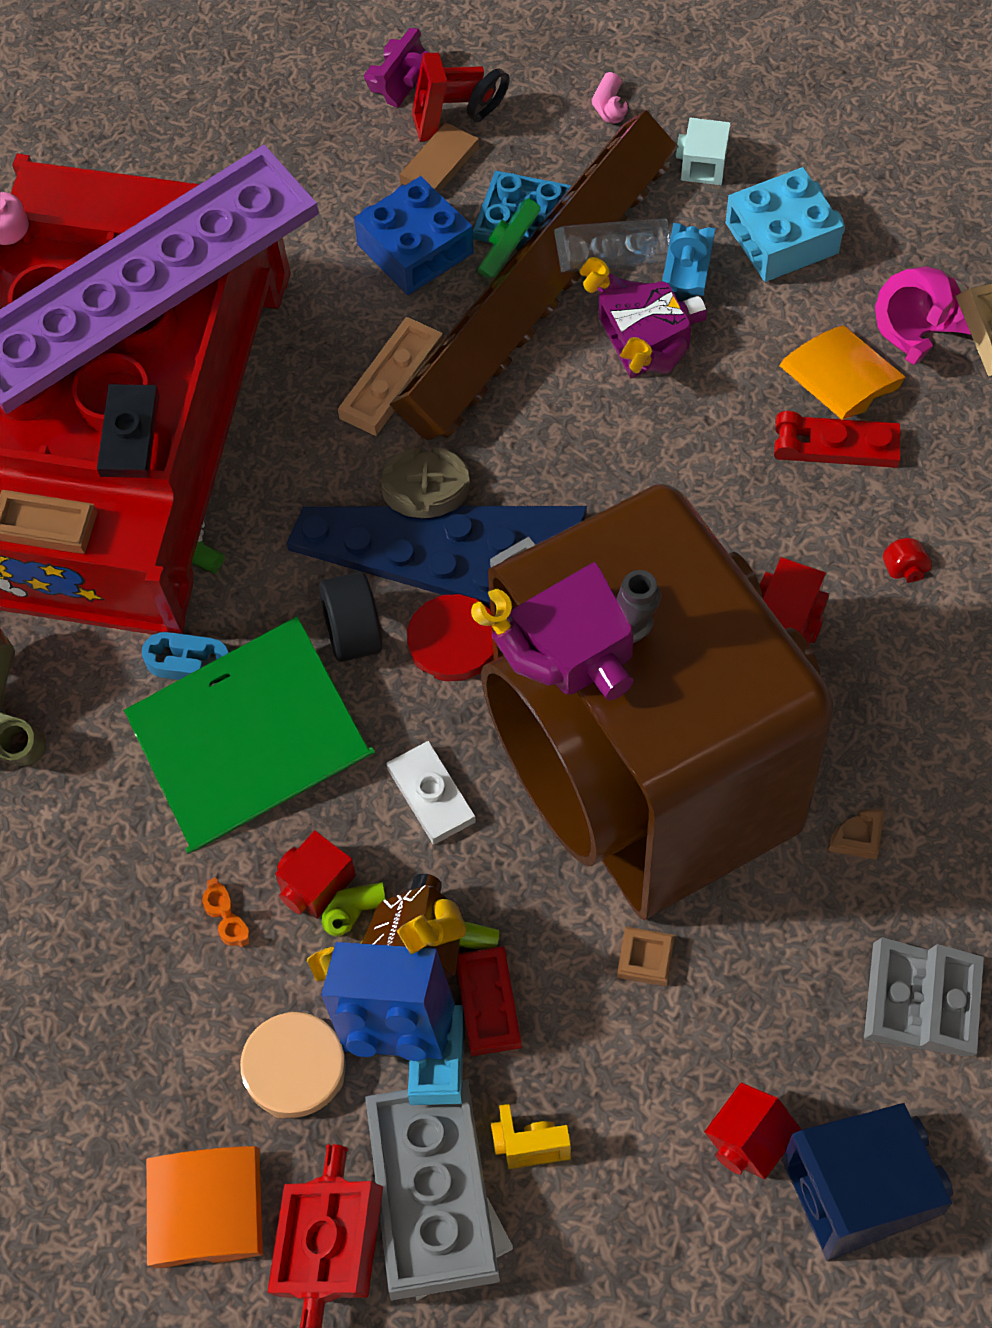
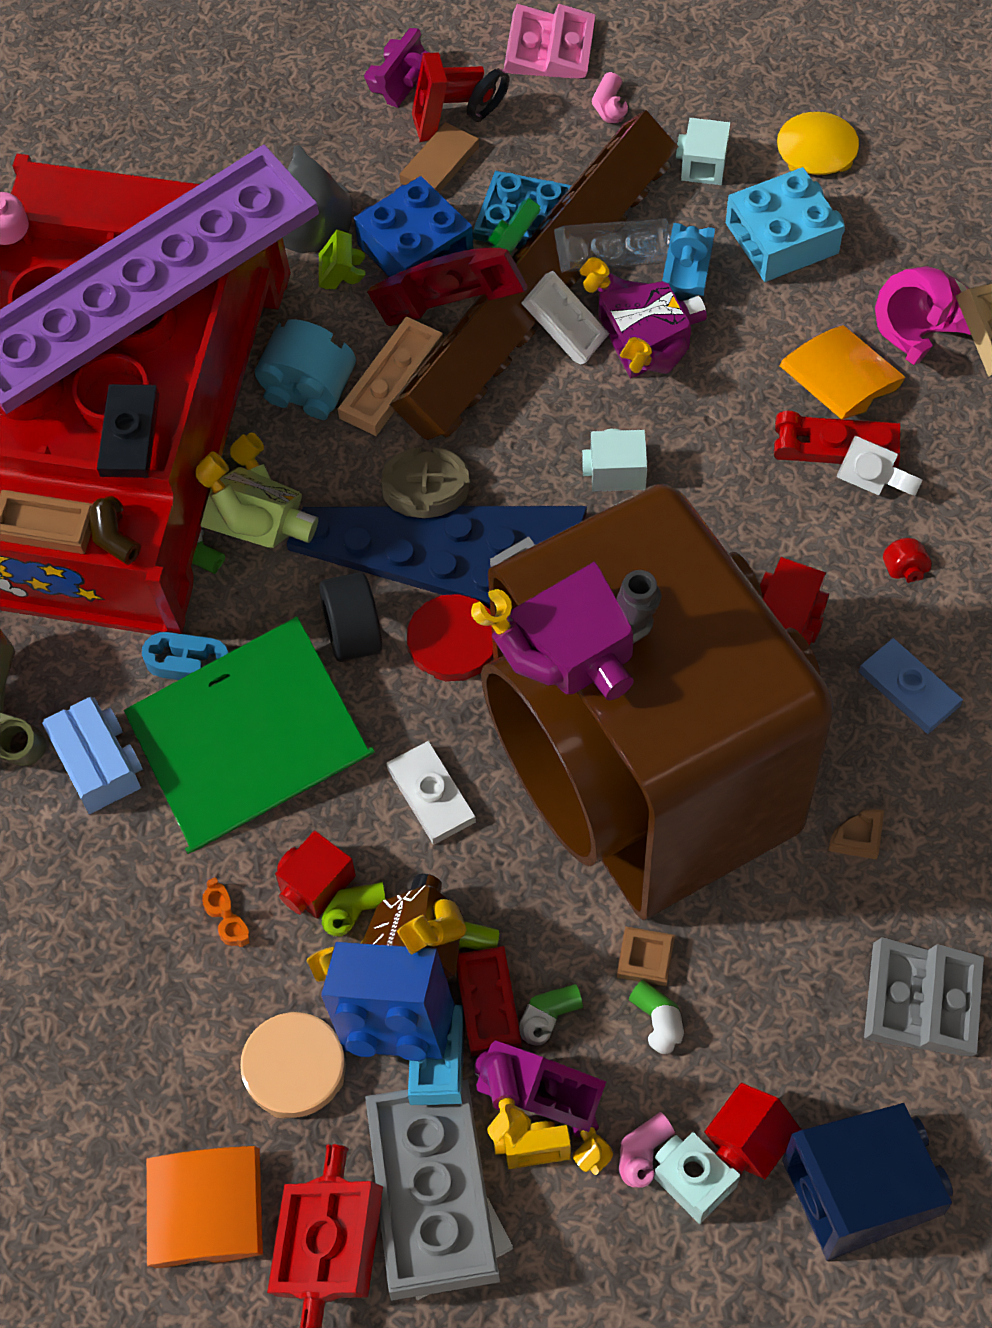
(92, 754): none -> light blue brick
(105, 530): none -> dark brown arm
(248, 501): none -> yellowish green torso
(304, 368): none -> medium azure brick
(333, 204): none -> dark grey piece
(337, 261): none -> lime tile
(447, 281): none -> dark red slope
(543, 1012): none -> arm
(548, 1089): none -> magenta torso
(549, 42): none -> bright pink slope
(565, 318): none -> white plate
(616, 460): none -> light aqua brick
(638, 1150): none -> bright pink arm
(664, 1014): none -> white arm
(695, 1194): none -> light aqua brick
(818, 143): none -> yellow dish
(871, 467): none -> white plate
(910, 685): none -> medium blue plate

